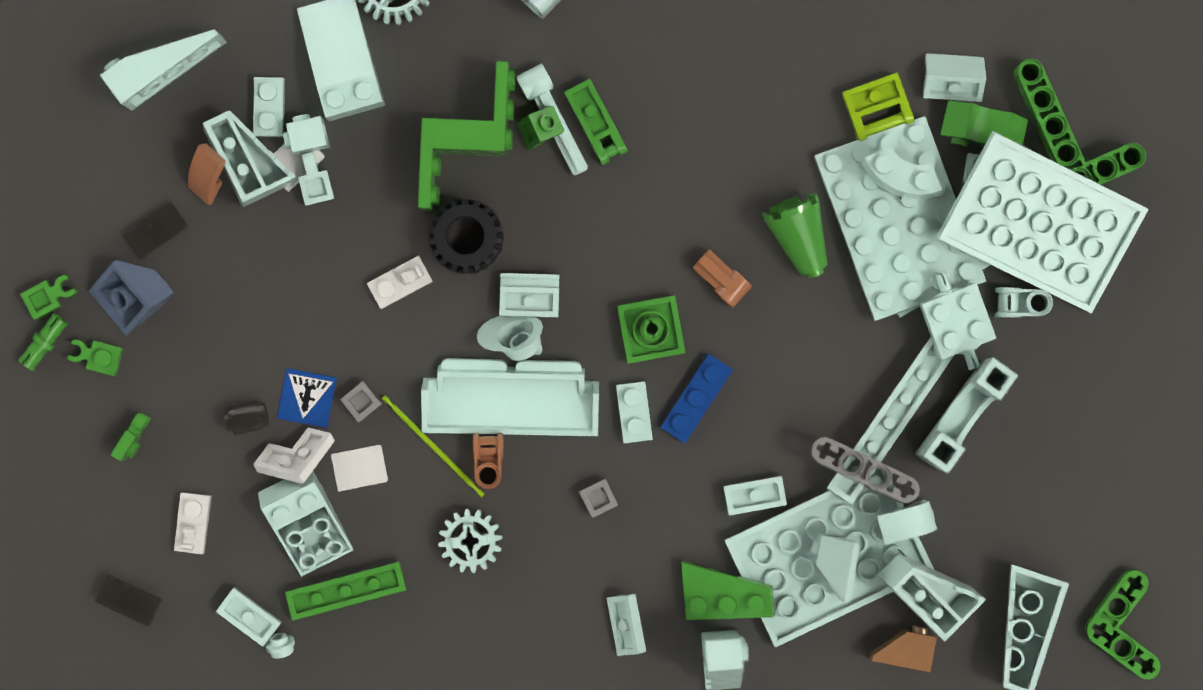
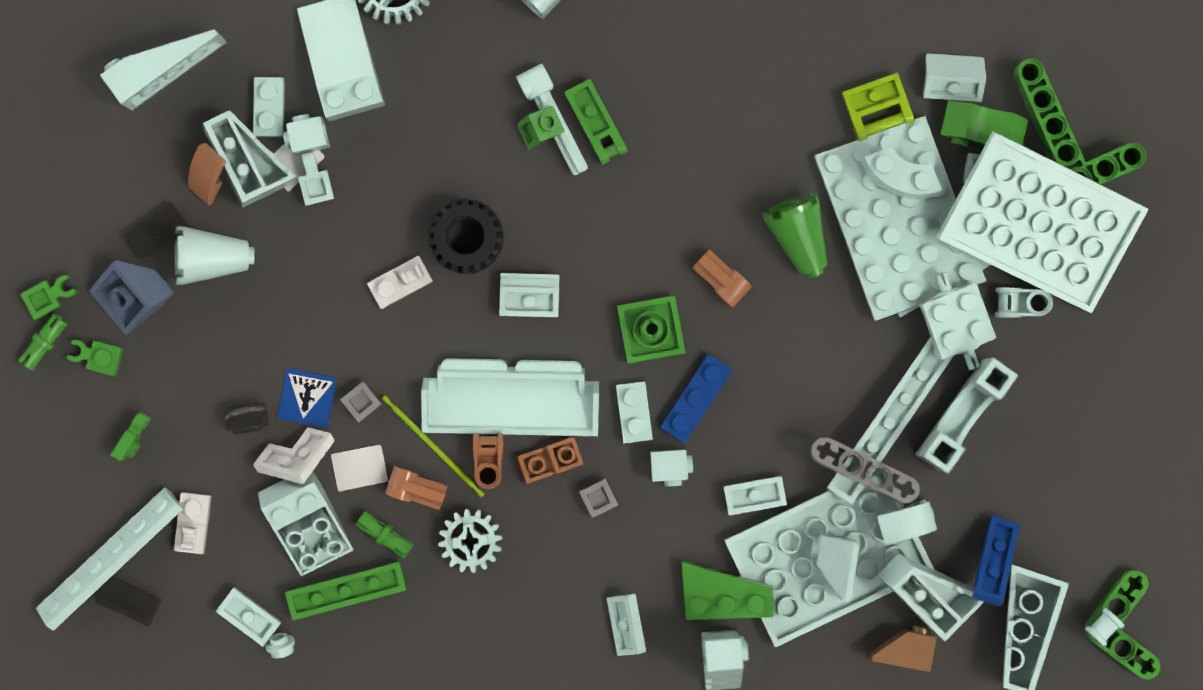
(109, 558): none -> light aqua plate
(209, 255): none -> light aqua cone
(384, 534): none -> bright green pin
(411, 487): none -> nougat piece
(465, 137): bright green bracket -> none
(512, 335): light aqua piece -> none
(549, 460): none -> nougat slope
(671, 466): none -> light aqua brick
(995, 561): none -> blue plate
(1104, 627): none -> light aqua bush

